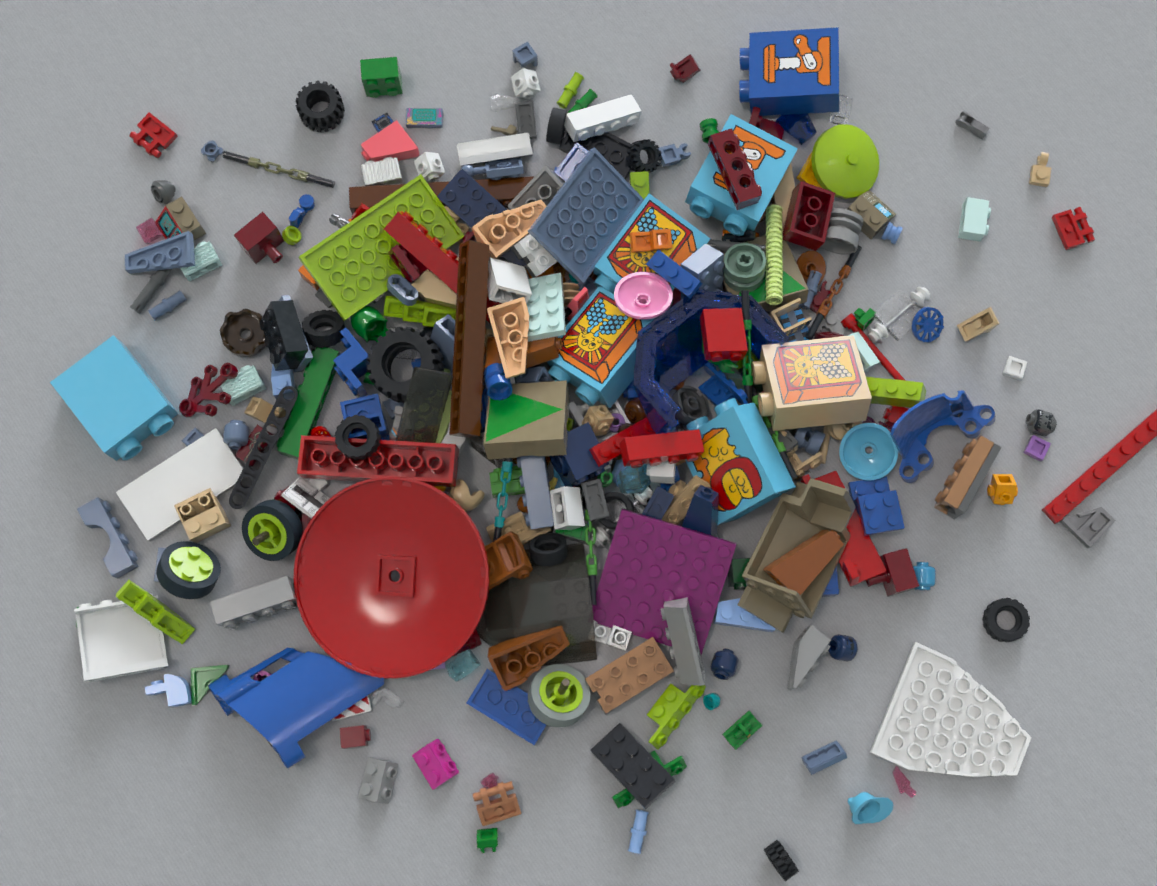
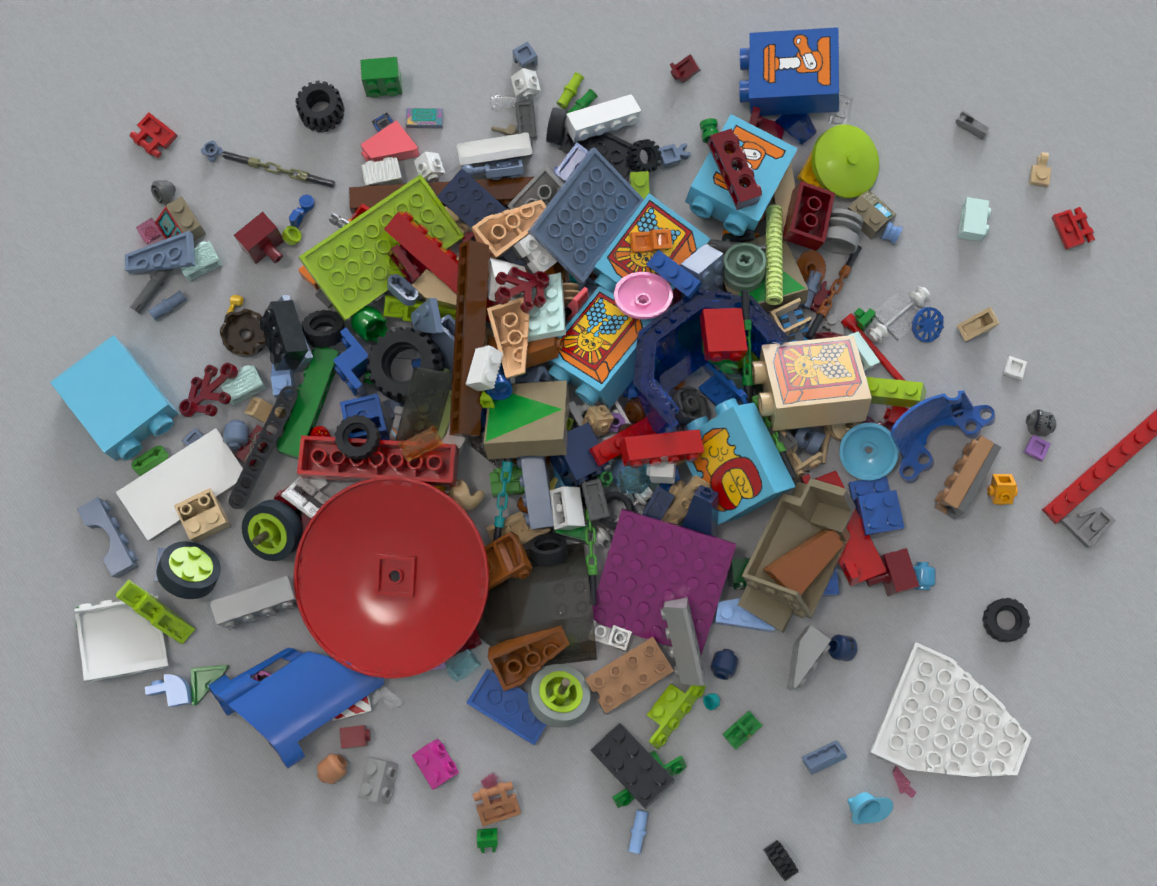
(149, 460): none -> bright green beam
(235, 300): none -> yellow hand
(332, 768): none -> nougat head
(420, 443): none -> clear orange hinge
(427, 317): none -> sand blue wing
(484, 368): none -> white brick
(486, 400): none -> lime piece
(539, 280): none -> dark red plant

